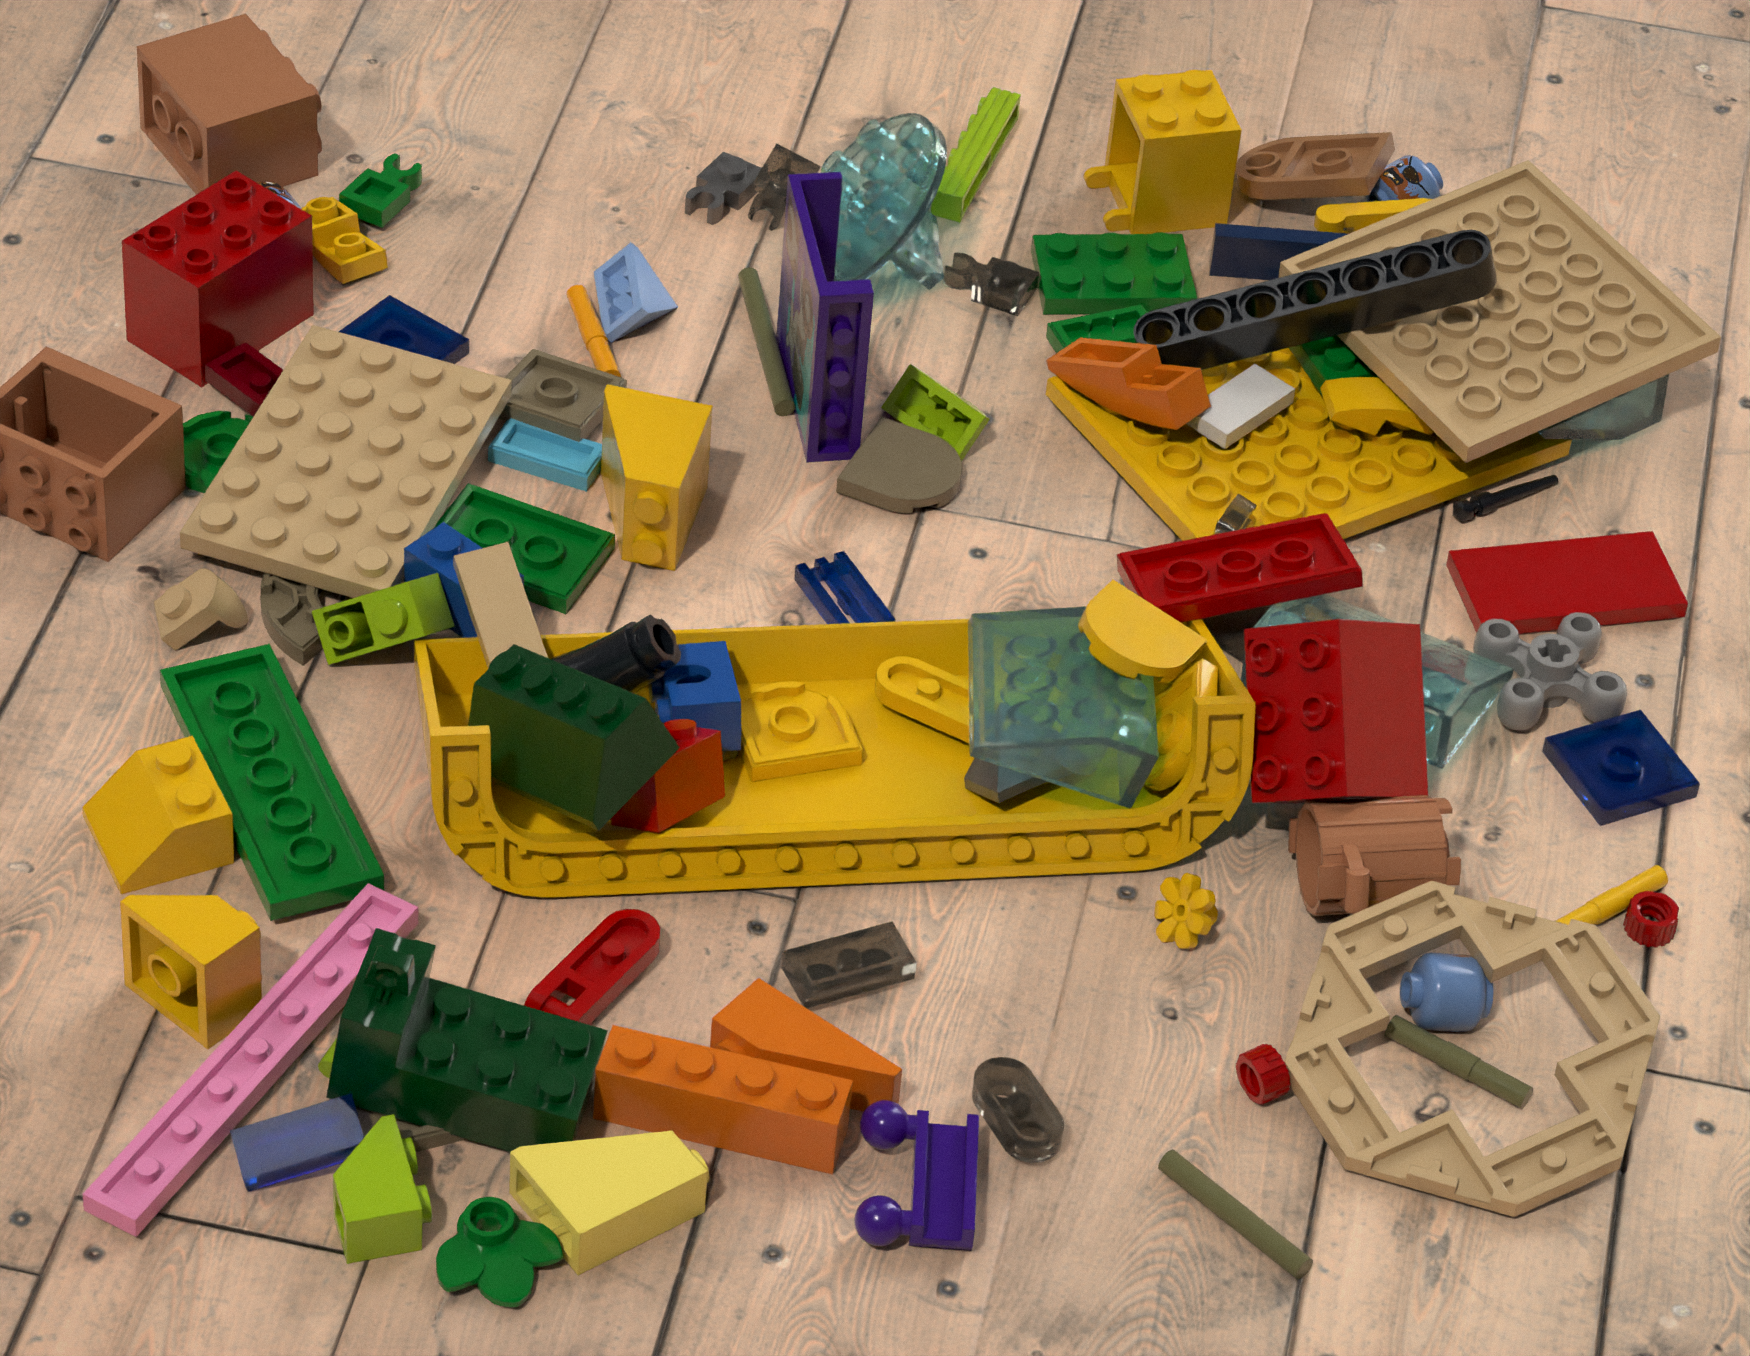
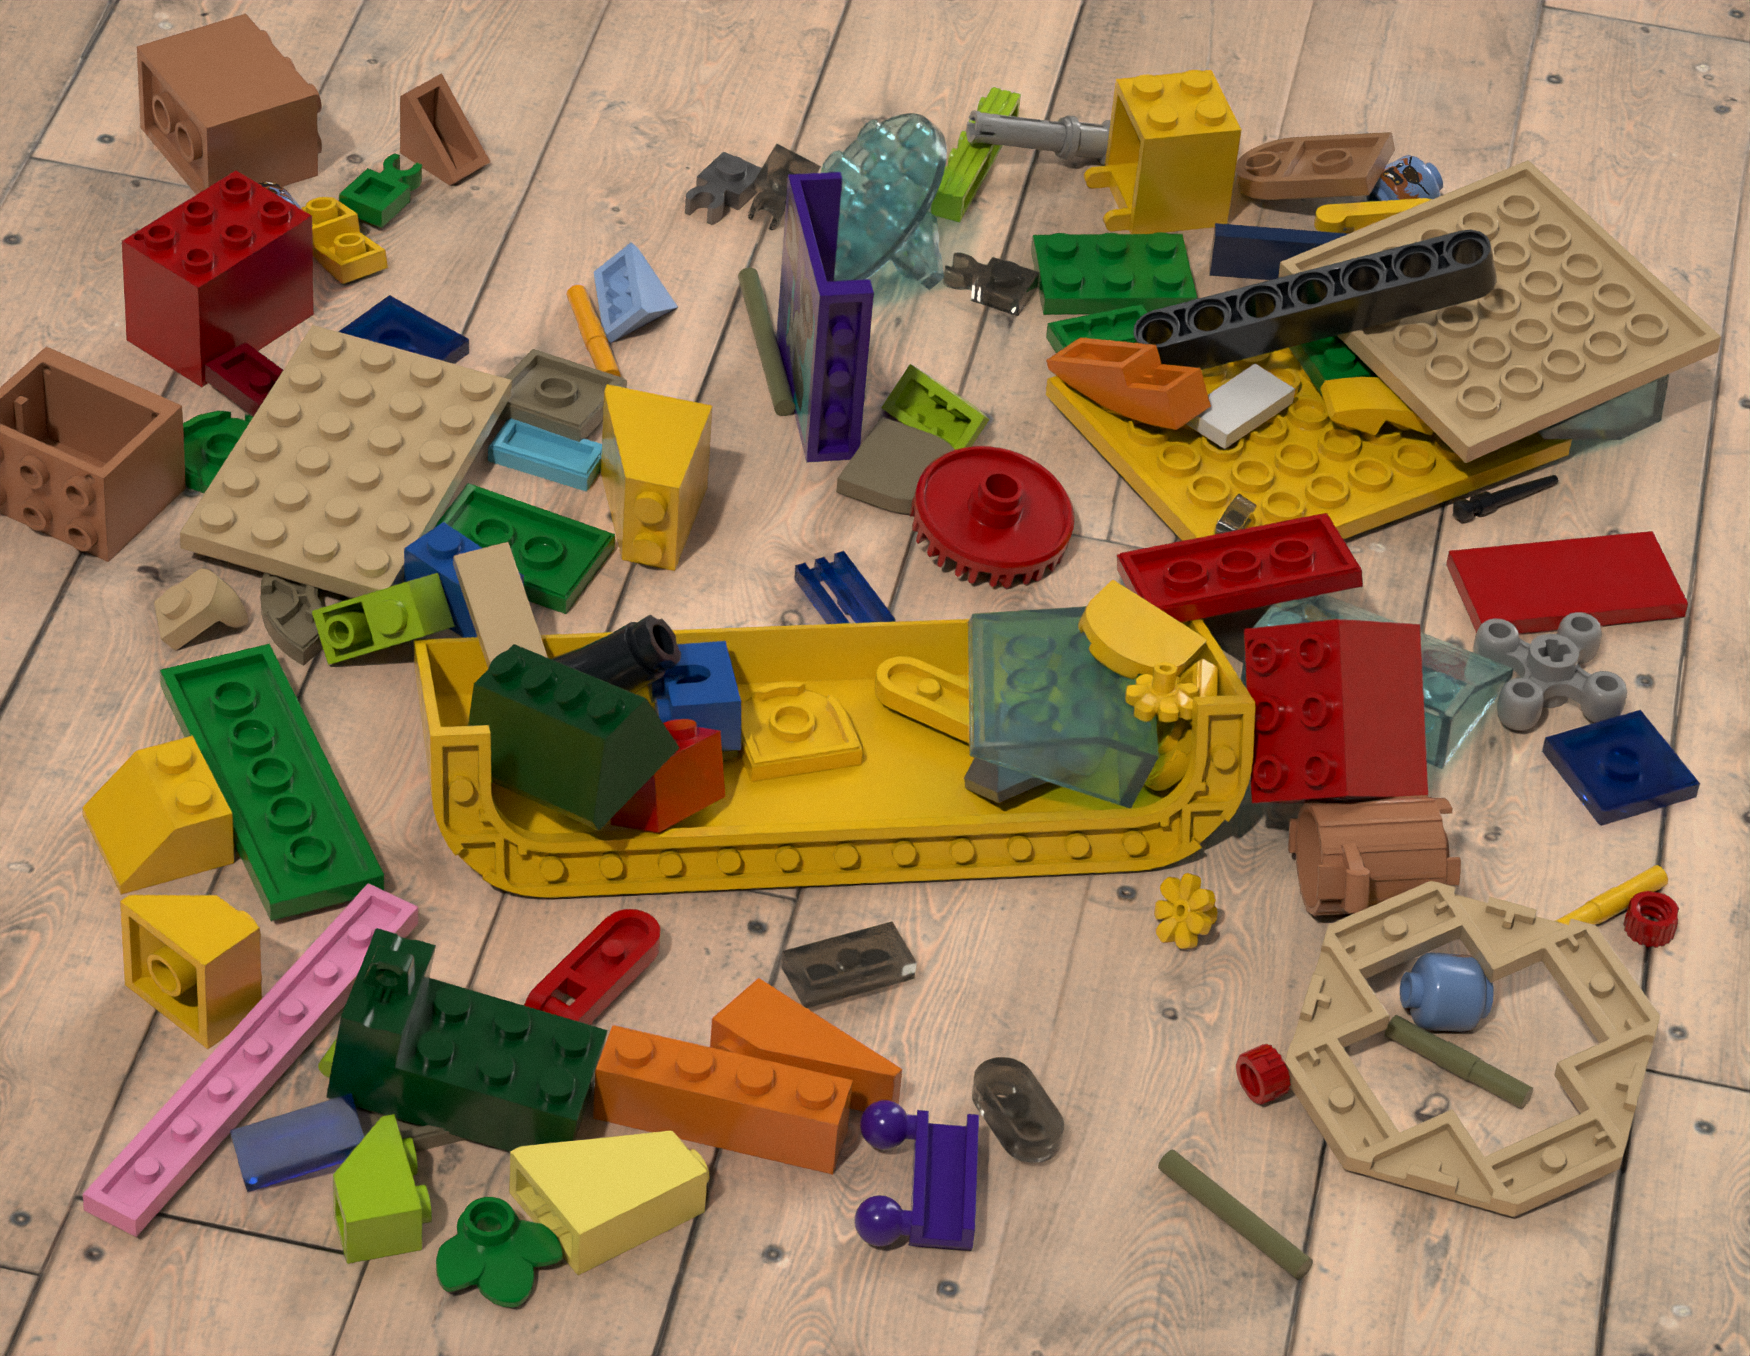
(438, 132): none -> nougat slope
(992, 514): none -> red wheel
(1065, 137): none -> light grey pin
(1161, 695): none -> yellow plant

